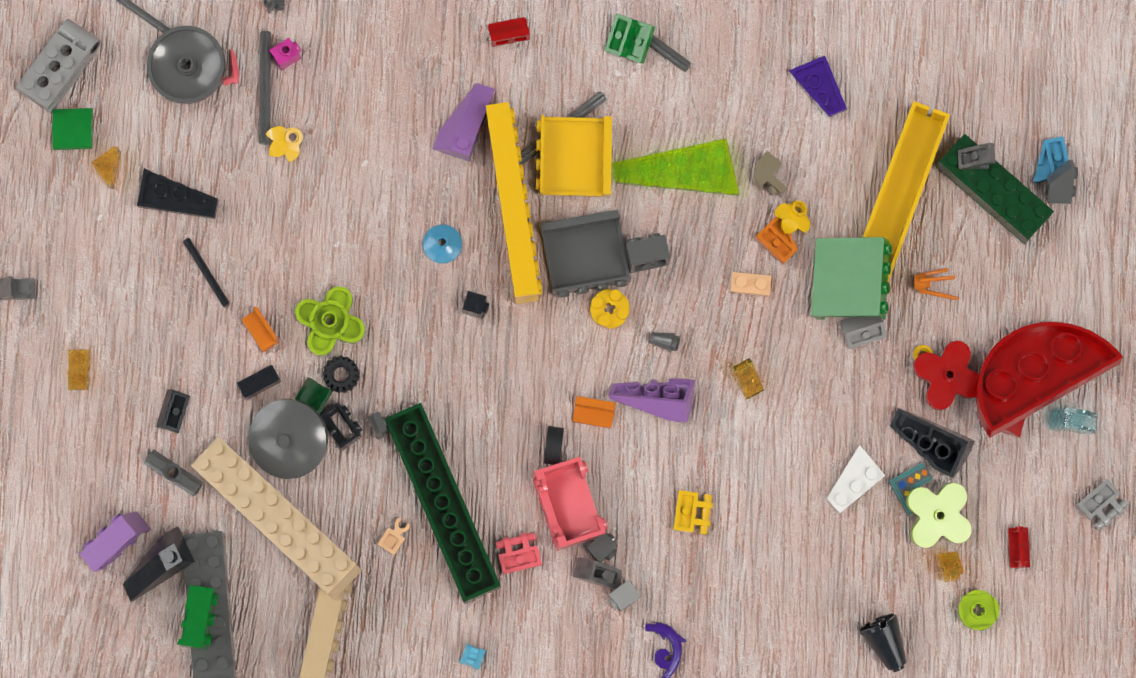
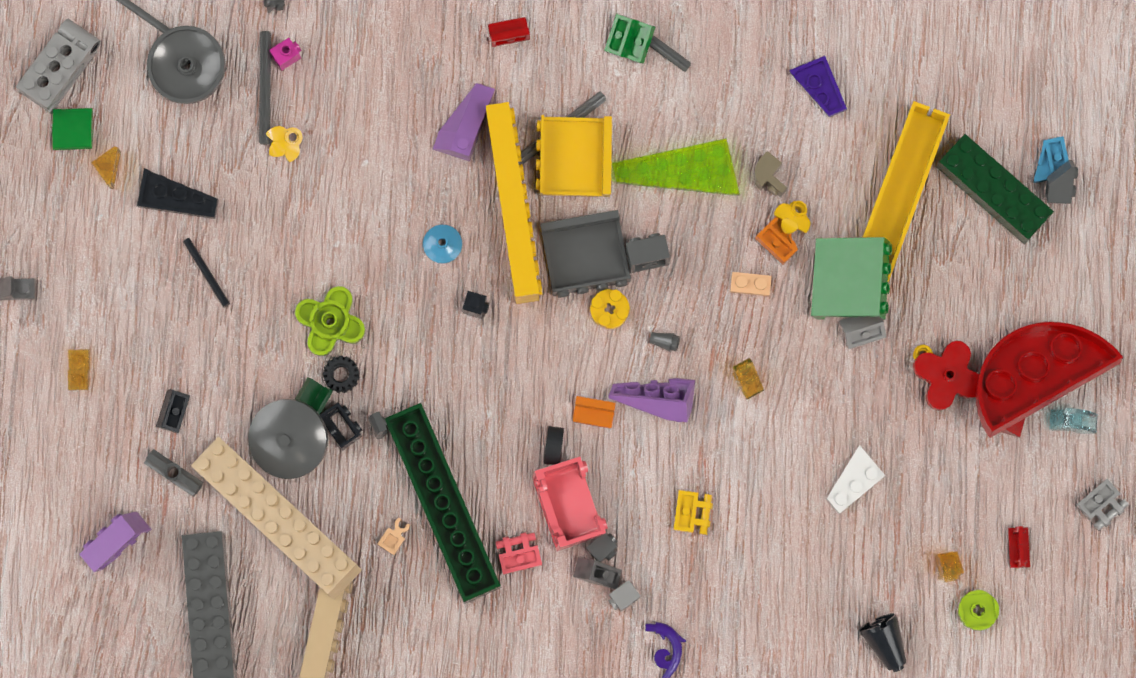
(163, 561): black wedge -> none
(198, 618): green wedge -> none
(234, 70): coral bar -> none
(258, 382): black slope -> none
(260, 330): orange panel -> none
(472, 656): medium azure tile -> none
(907, 481): dark grey tile -> none
(923, 279): orange plant -> none
(926, 506): plant -> none
(937, 444): black wedge -> none
(976, 157): flat silver slope -> none

